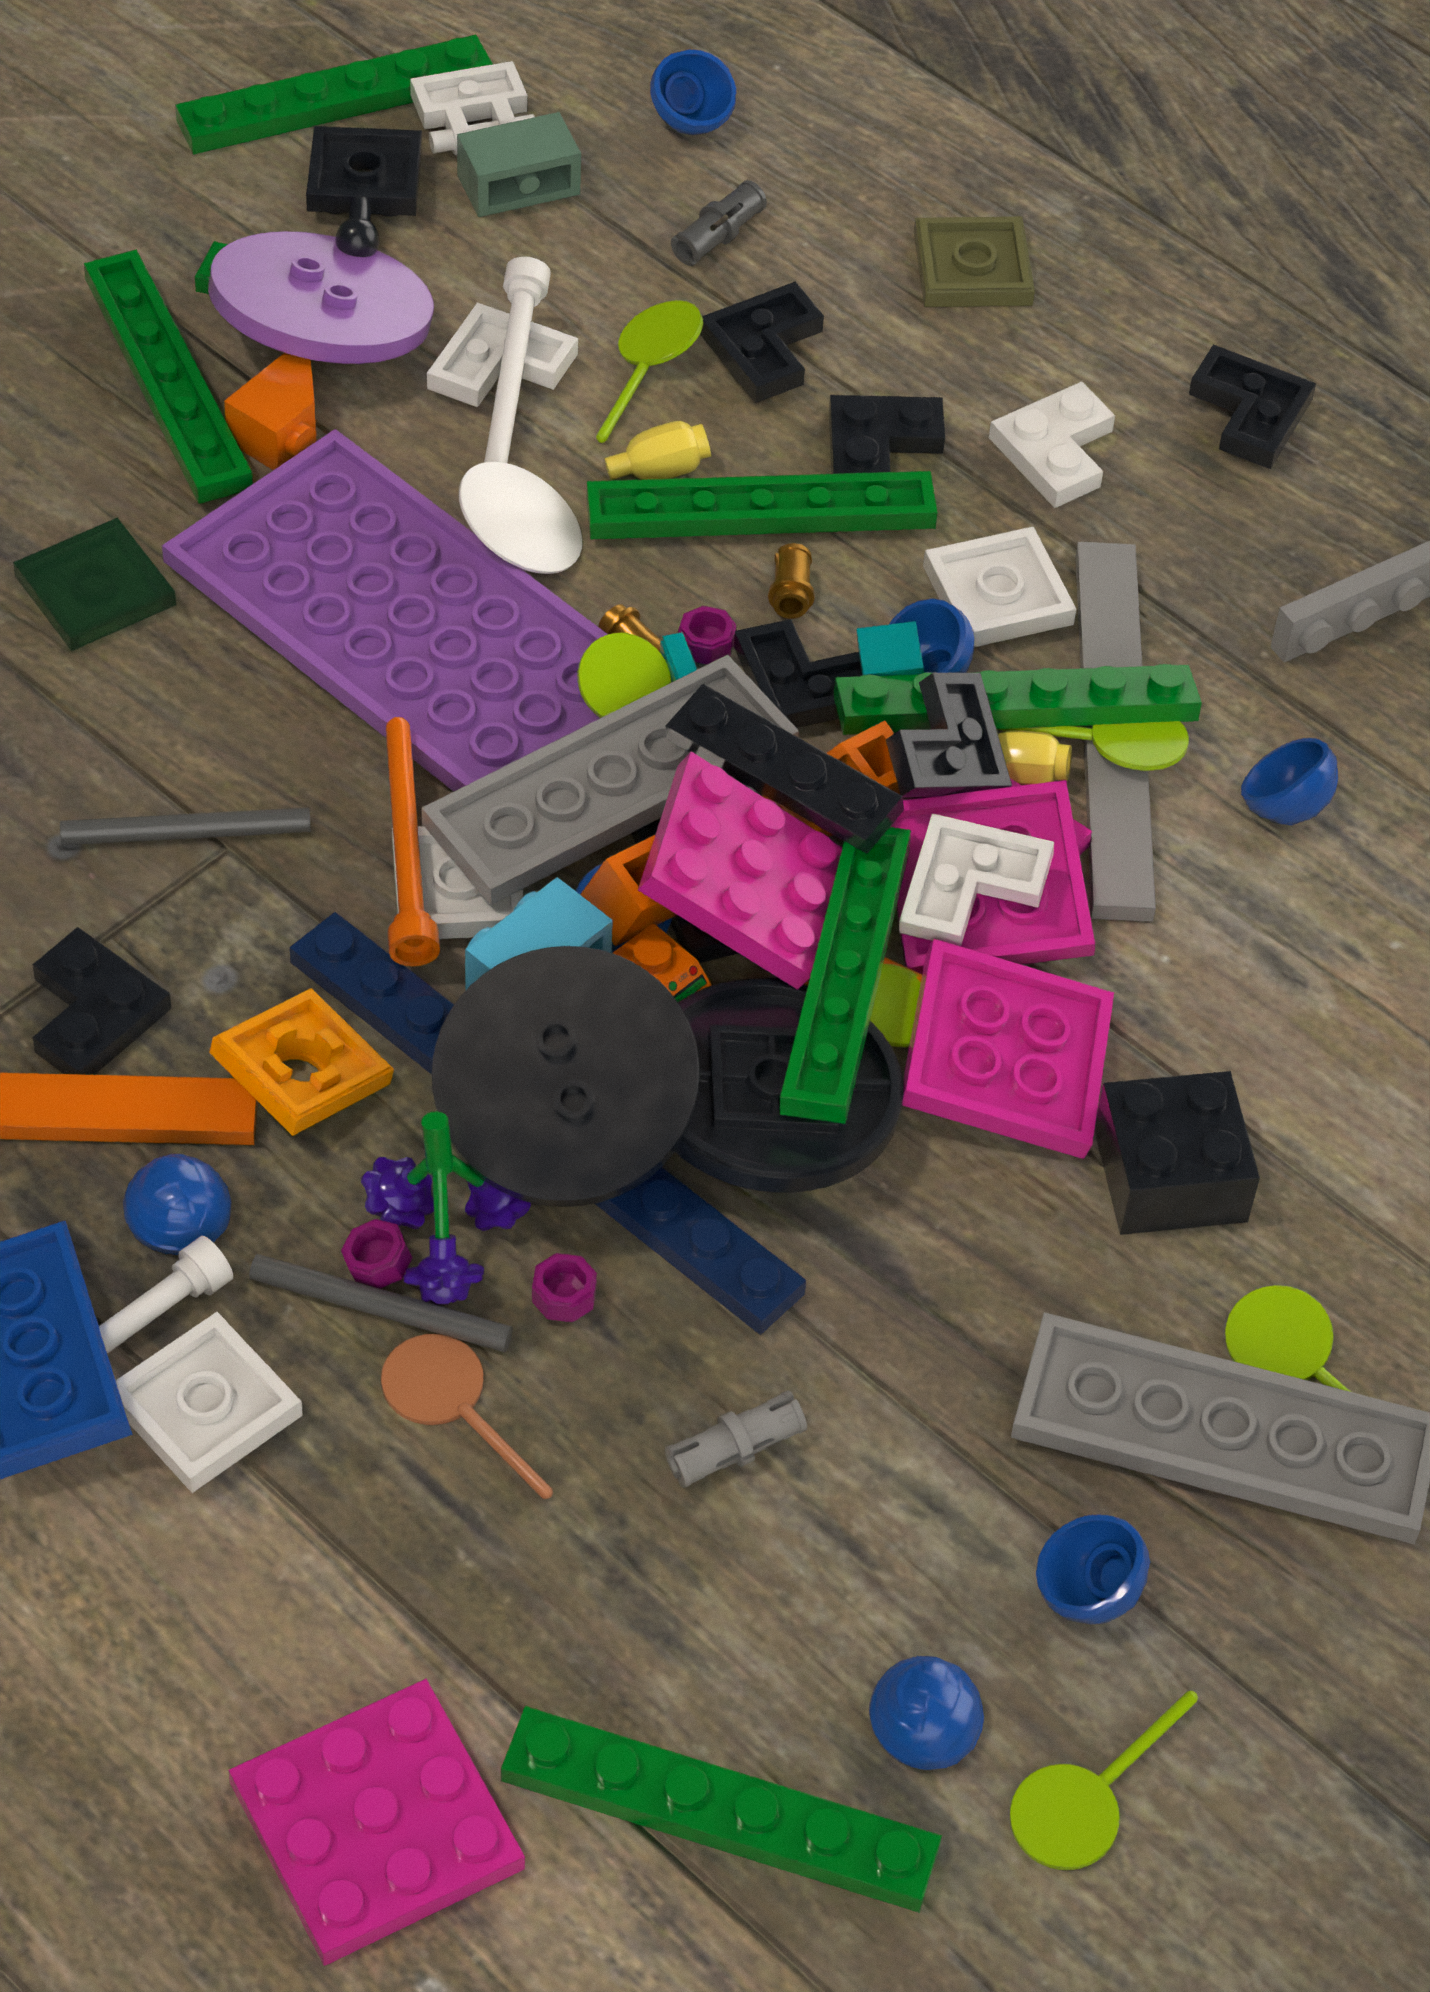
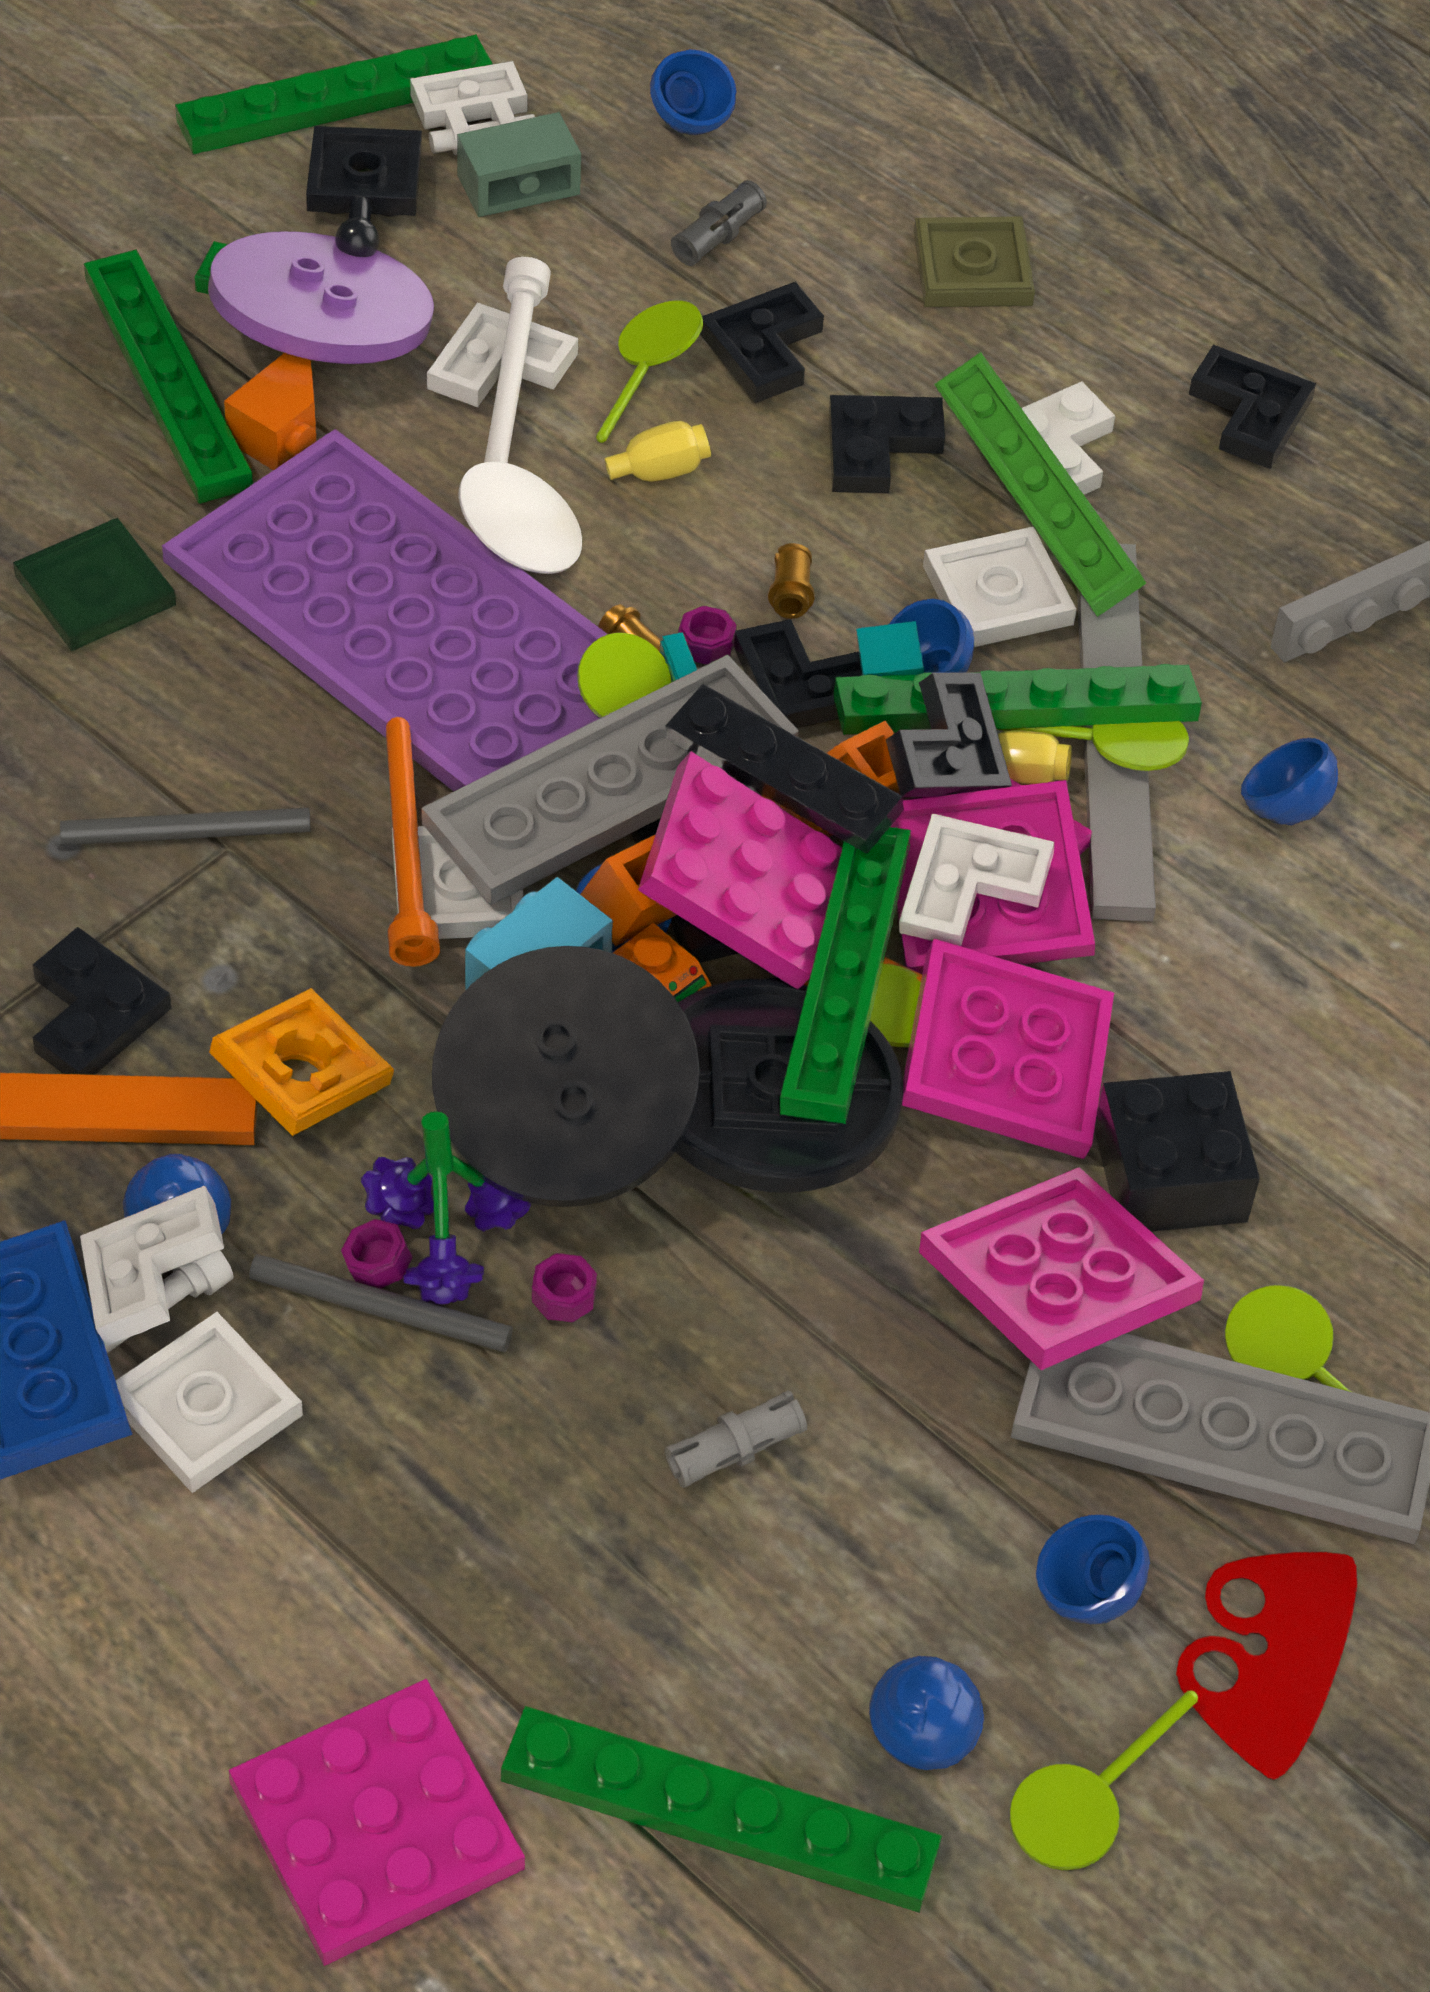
(131, 1254): none -> white plate
(439, 1381): nougat piece -> none
(657, 1212): dark blue plate -> none
(761, 505): green plate -> none
(1040, 485): none -> bright green tile
(1060, 1267): none -> dark pink plate
(1286, 1687): none -> red piece

